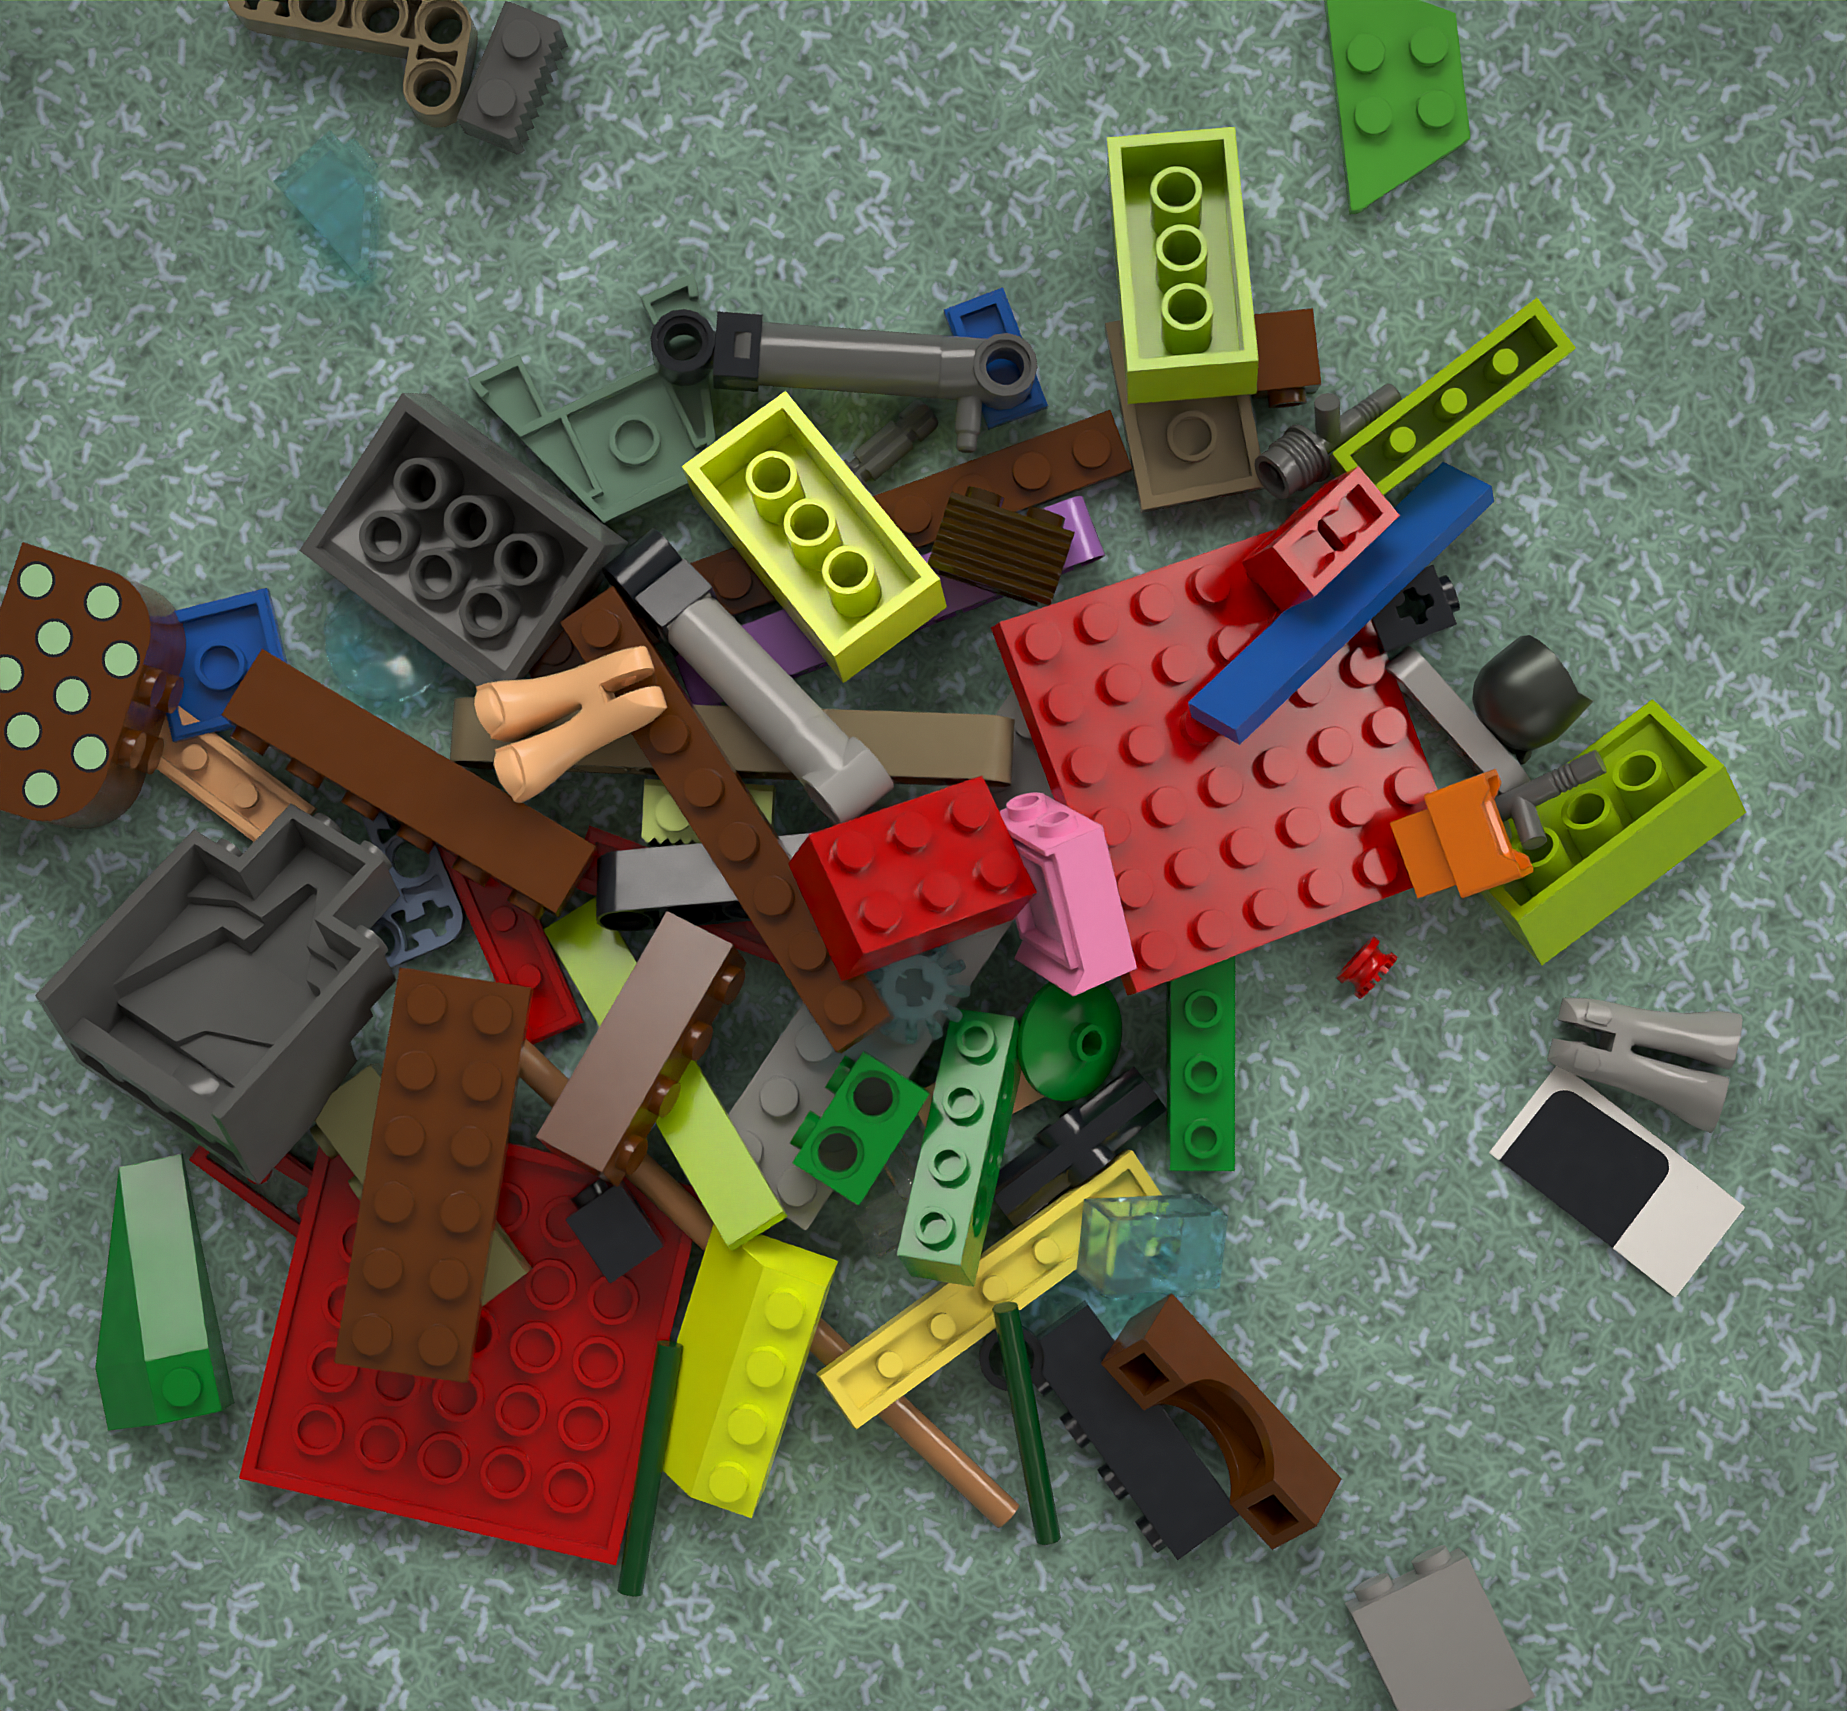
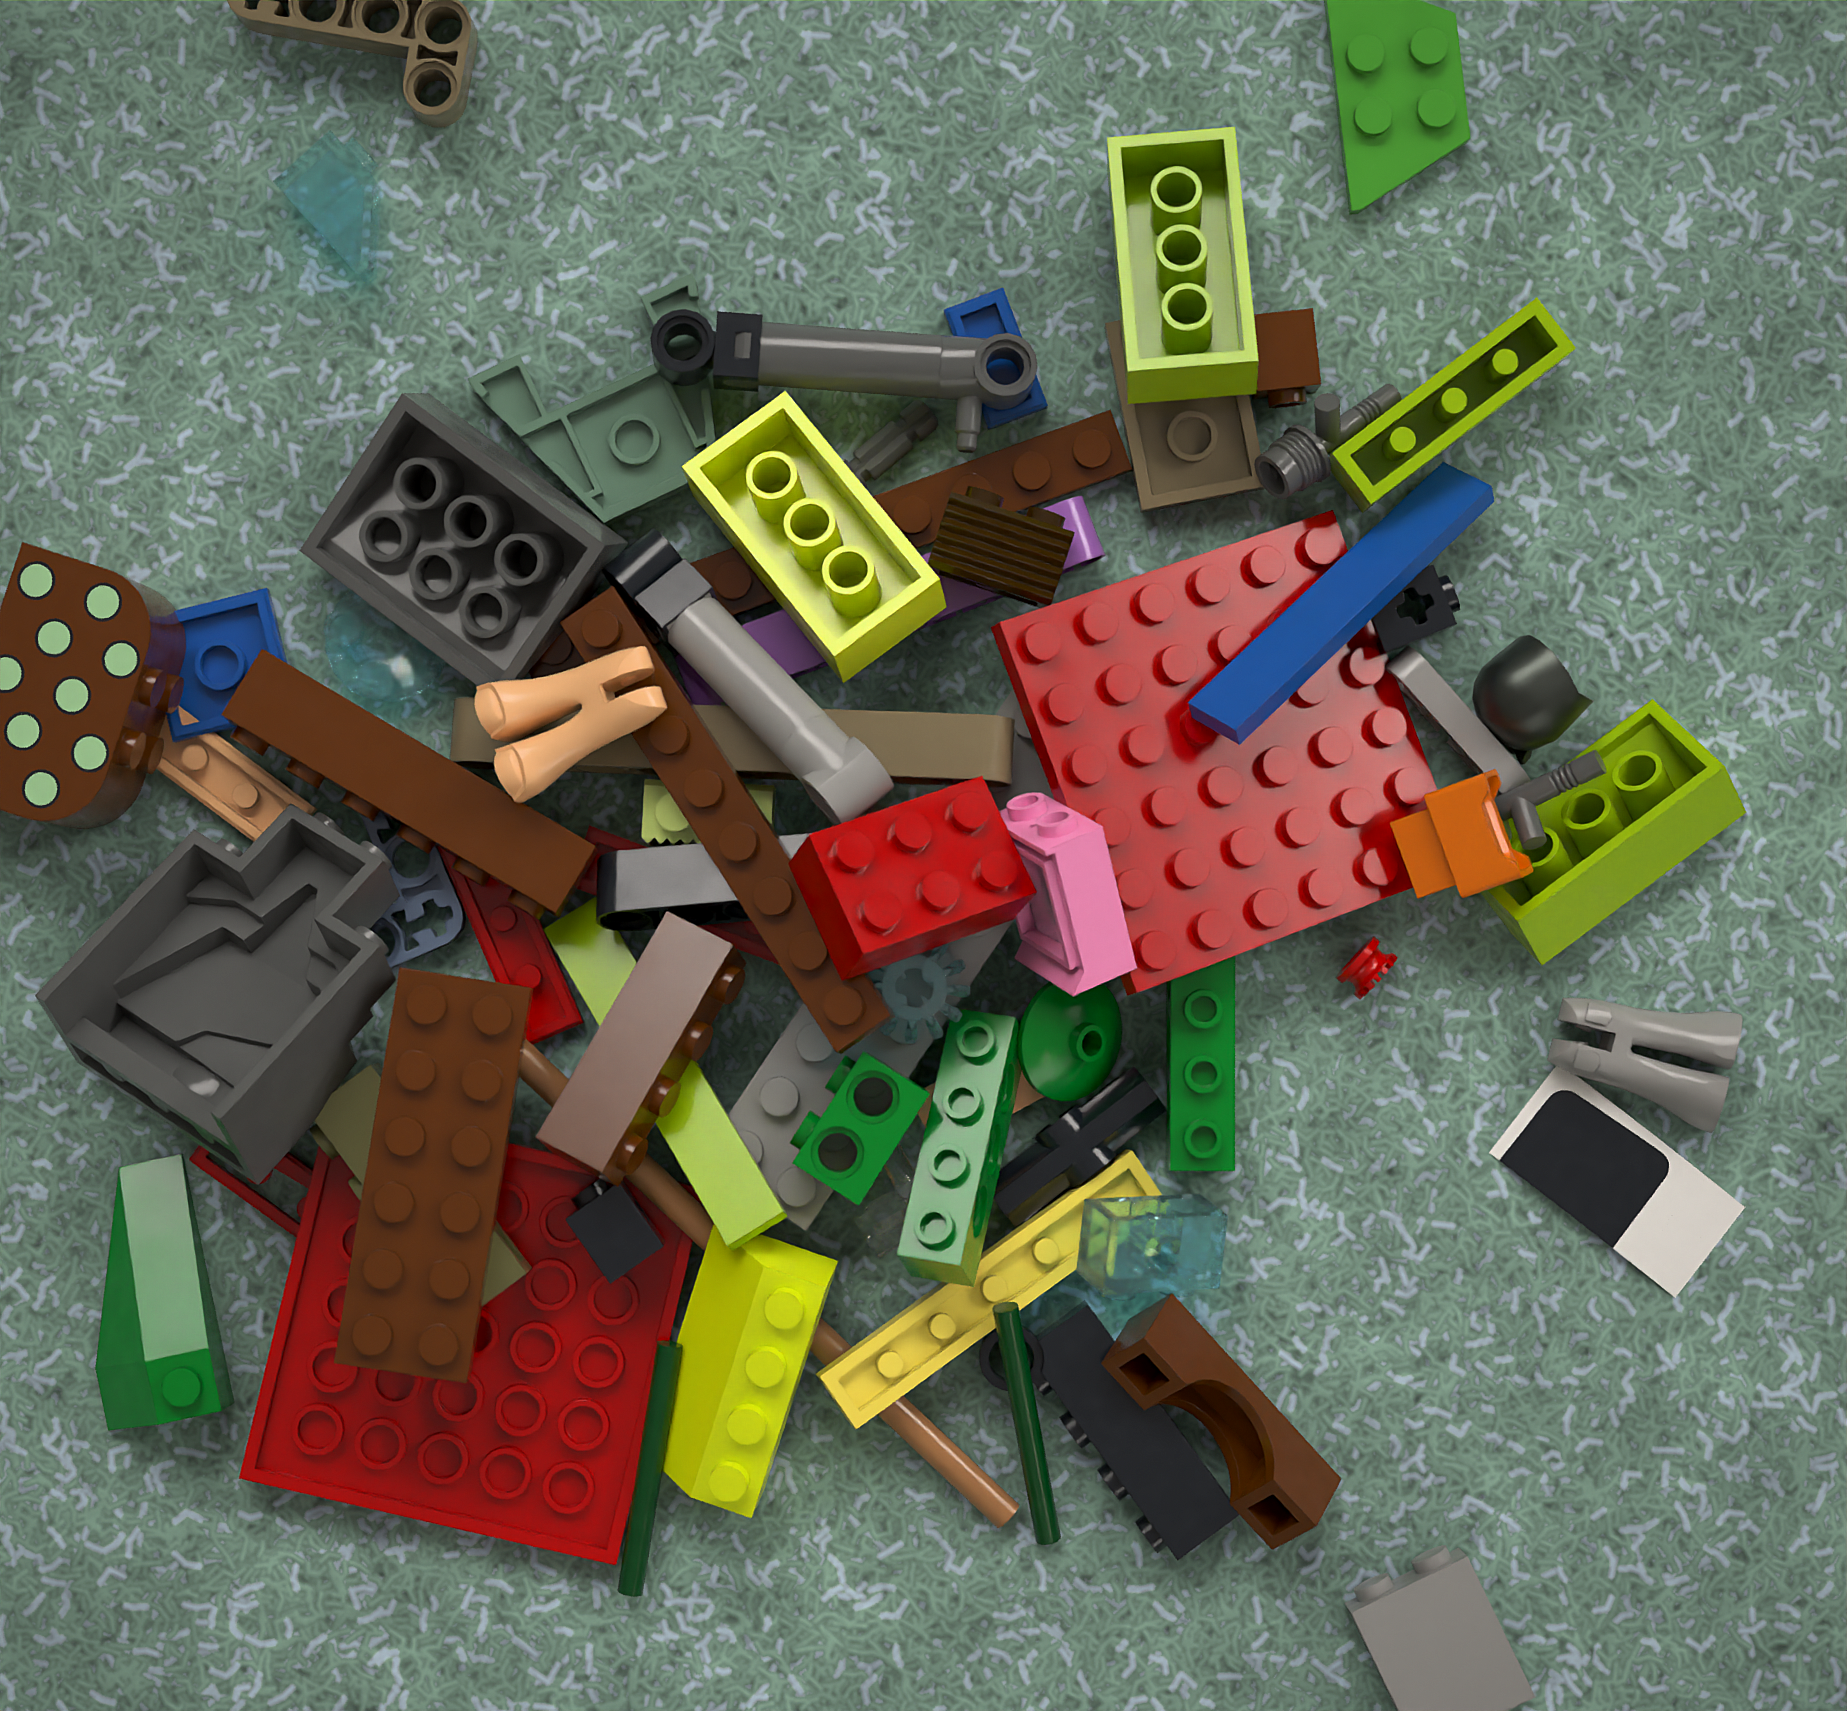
(512, 78): dark grey brick -> none
(1320, 539): brick -> none

